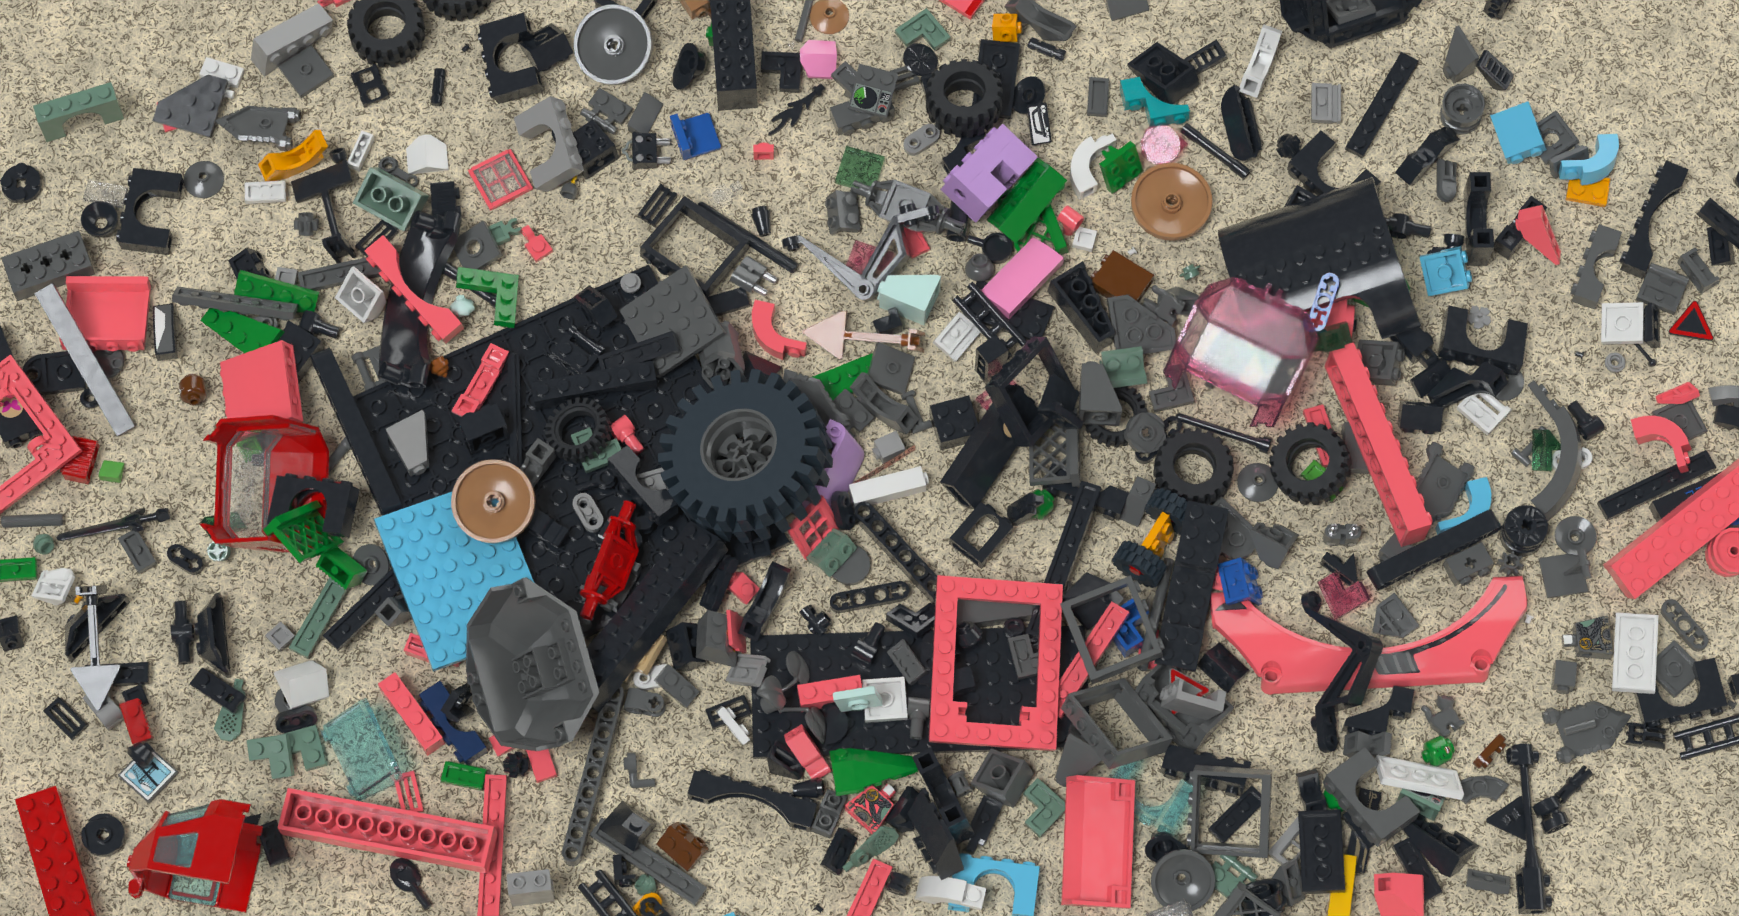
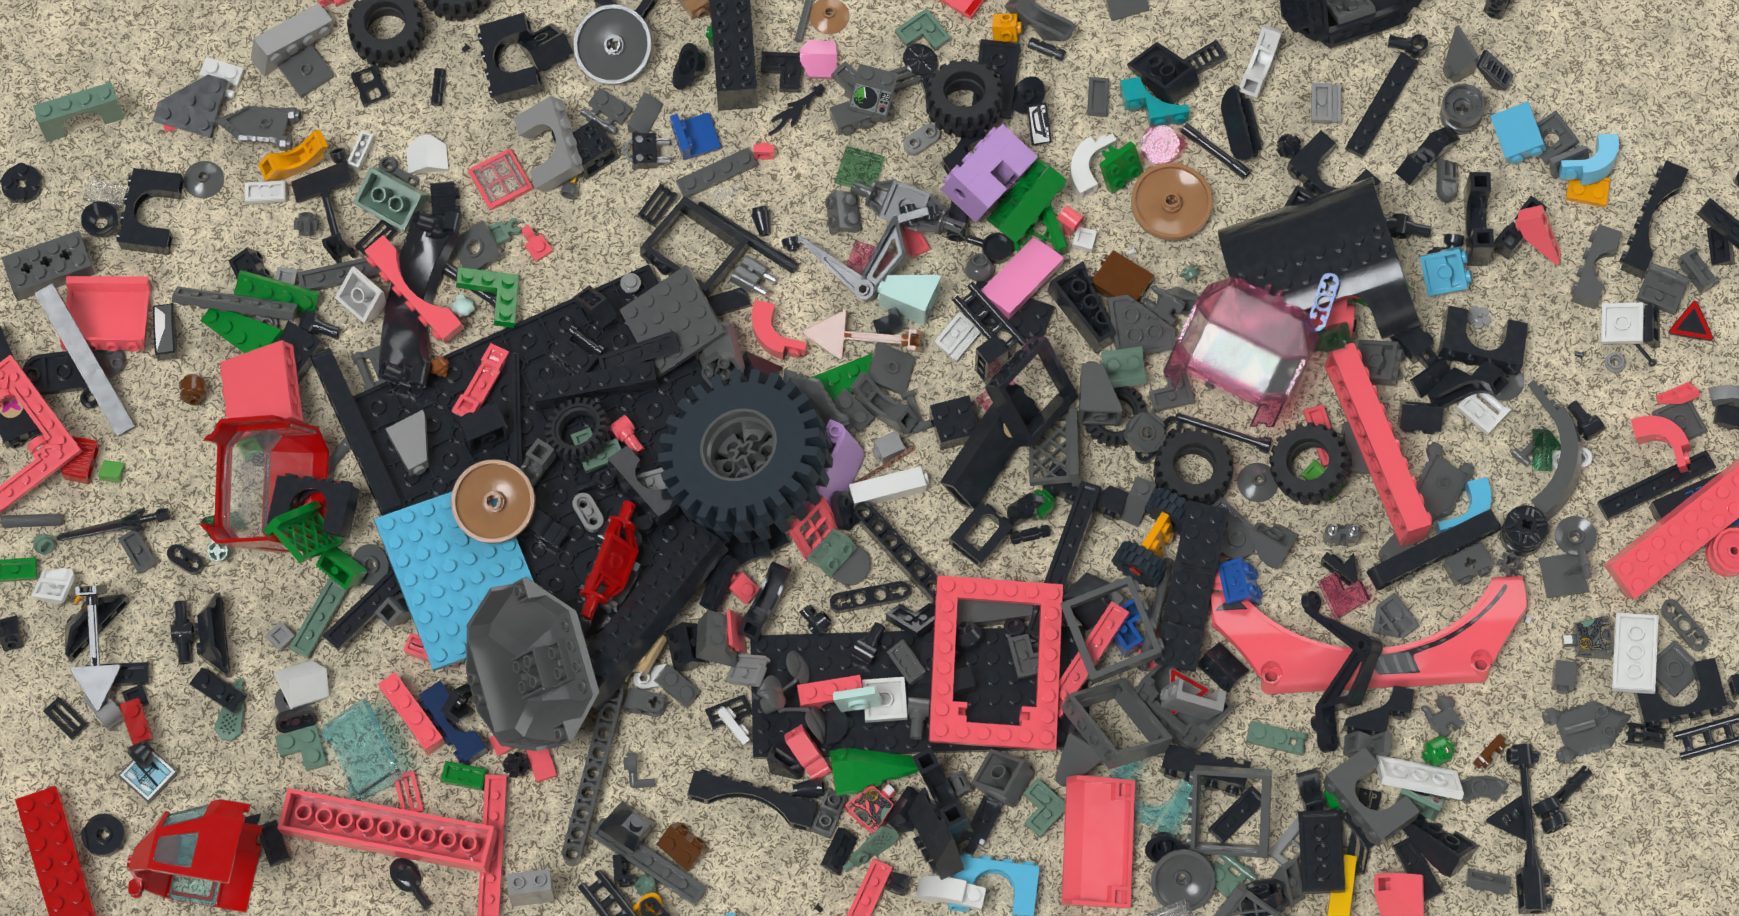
(277, 750): sand green plate -> none
(716, 173): none -> dark grey plate
(1030, 534): none -> black axle
(1059, 402): black bracket -> none
(1276, 738): none -> sand green plate
(1408, 44): none -> black pin

